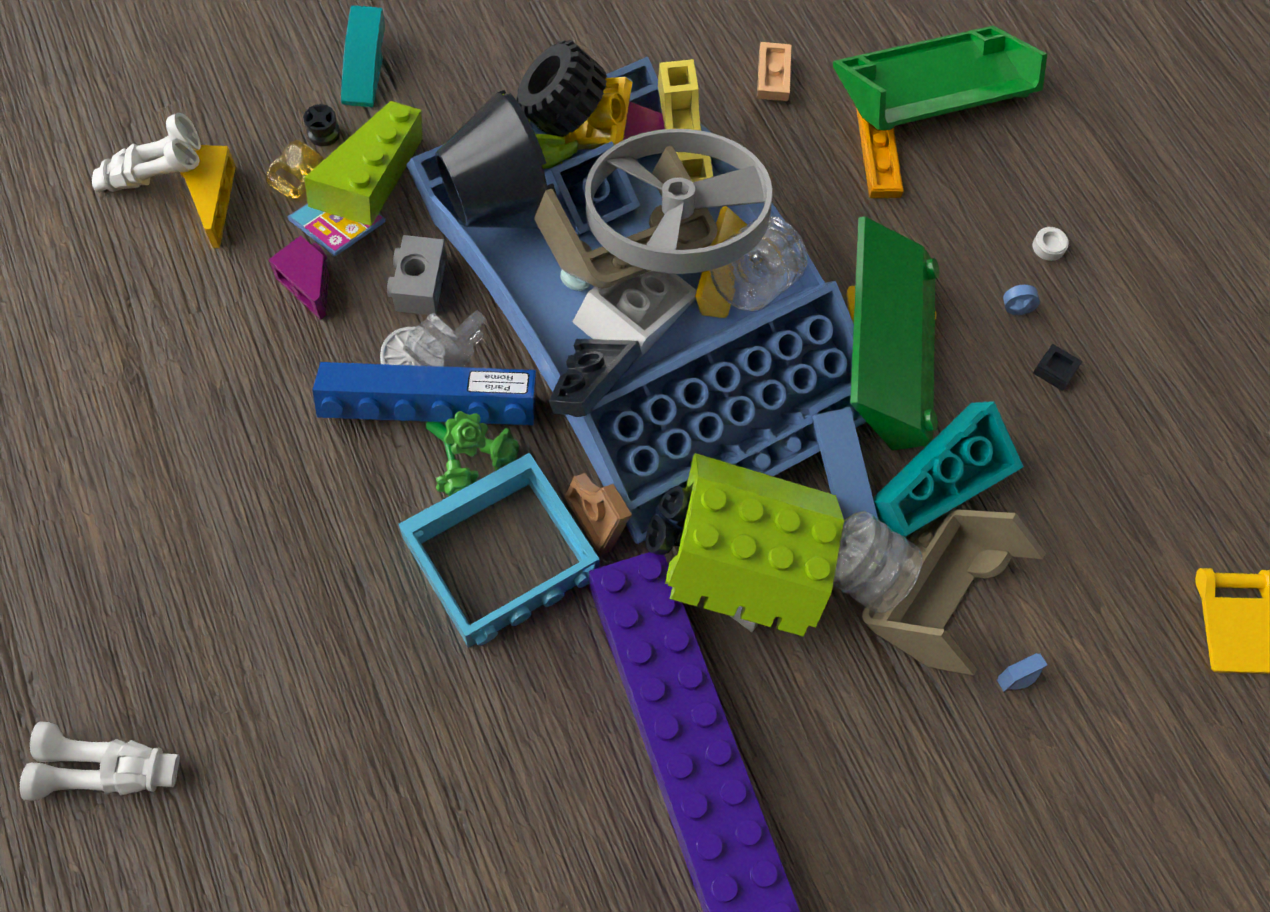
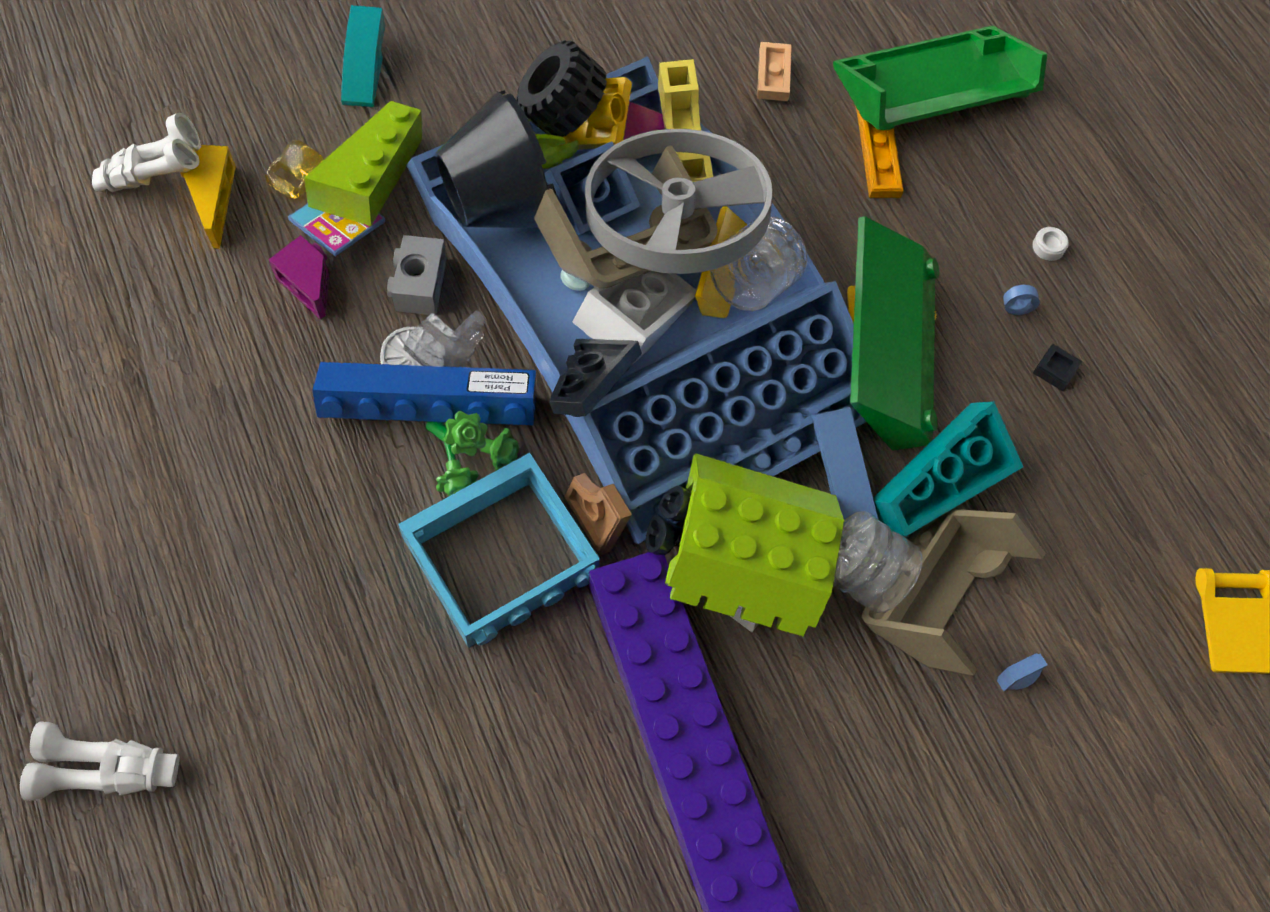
(324, 117): black wheel -> none

